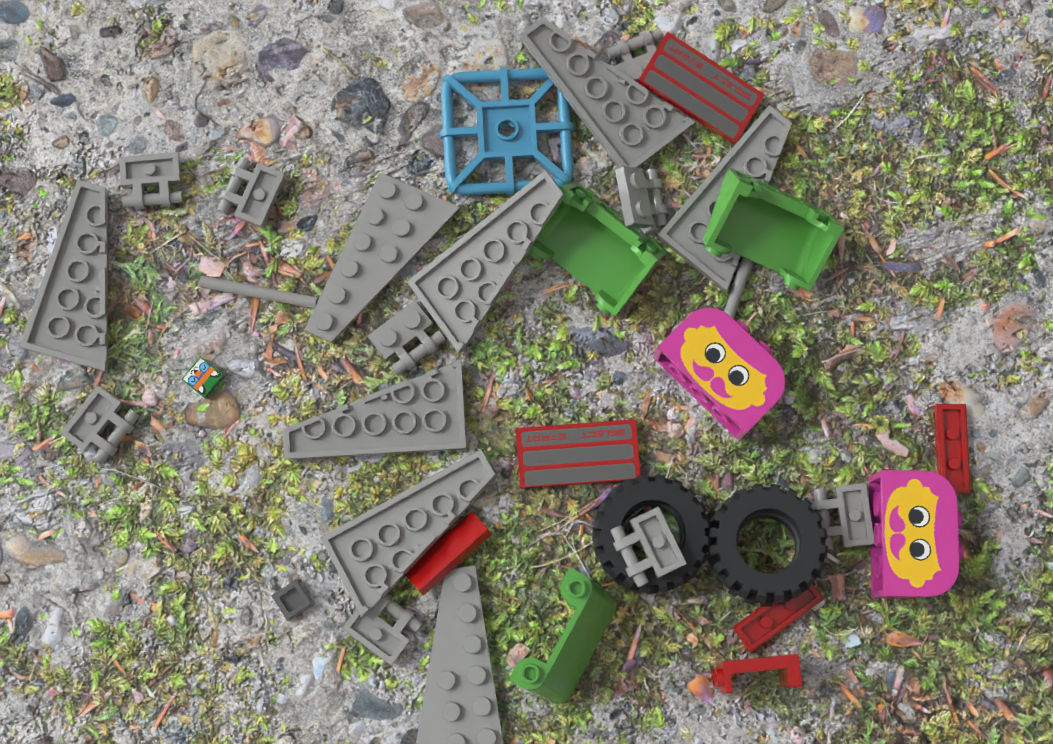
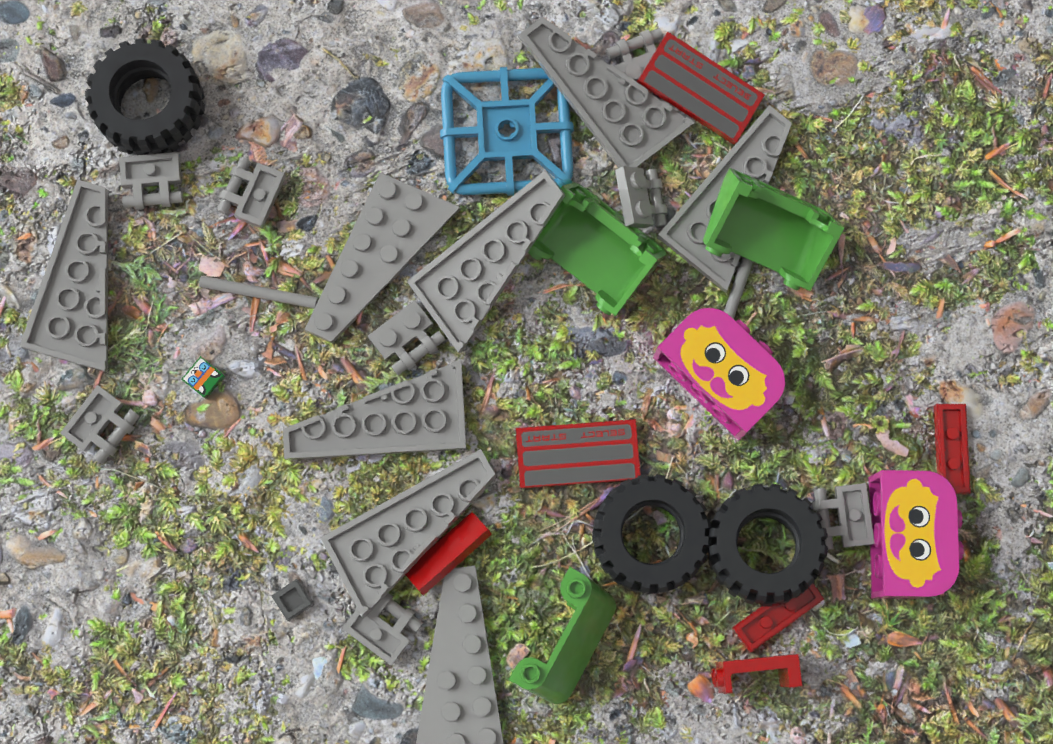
(126, 67): none -> black tyre
(656, 542): light grey plate -> none

